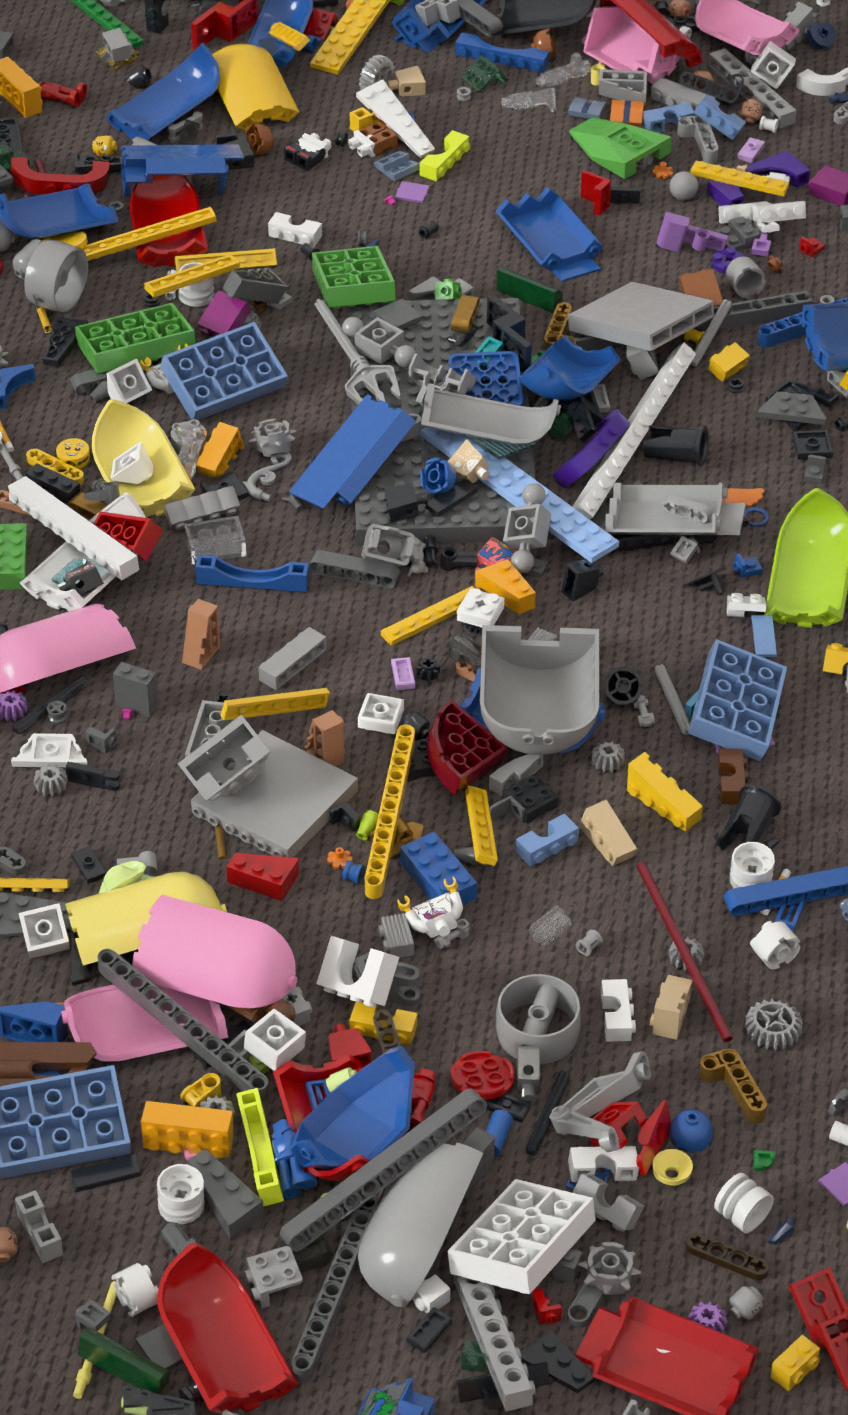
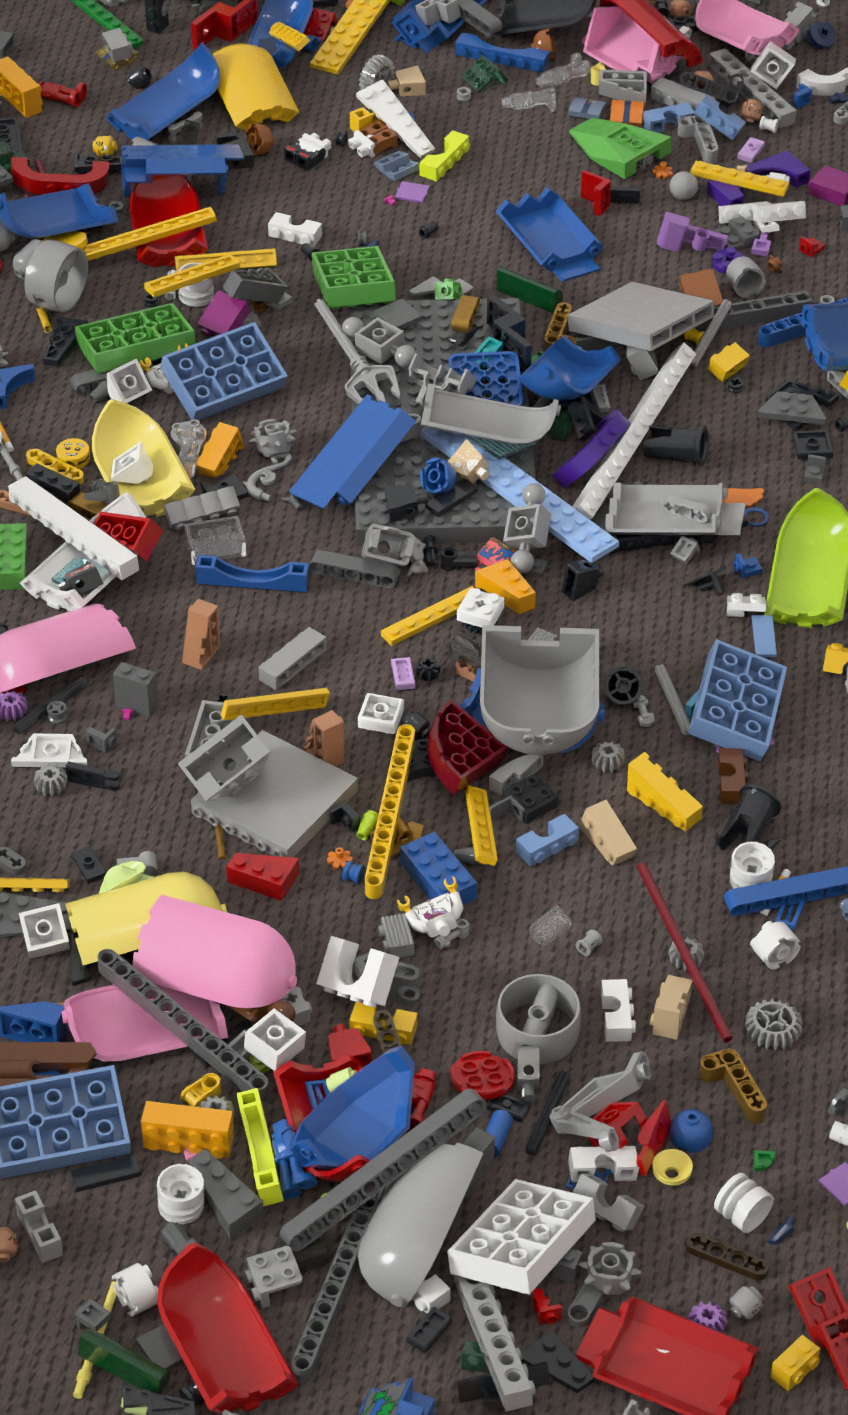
(803, 96): none -> blue bracket

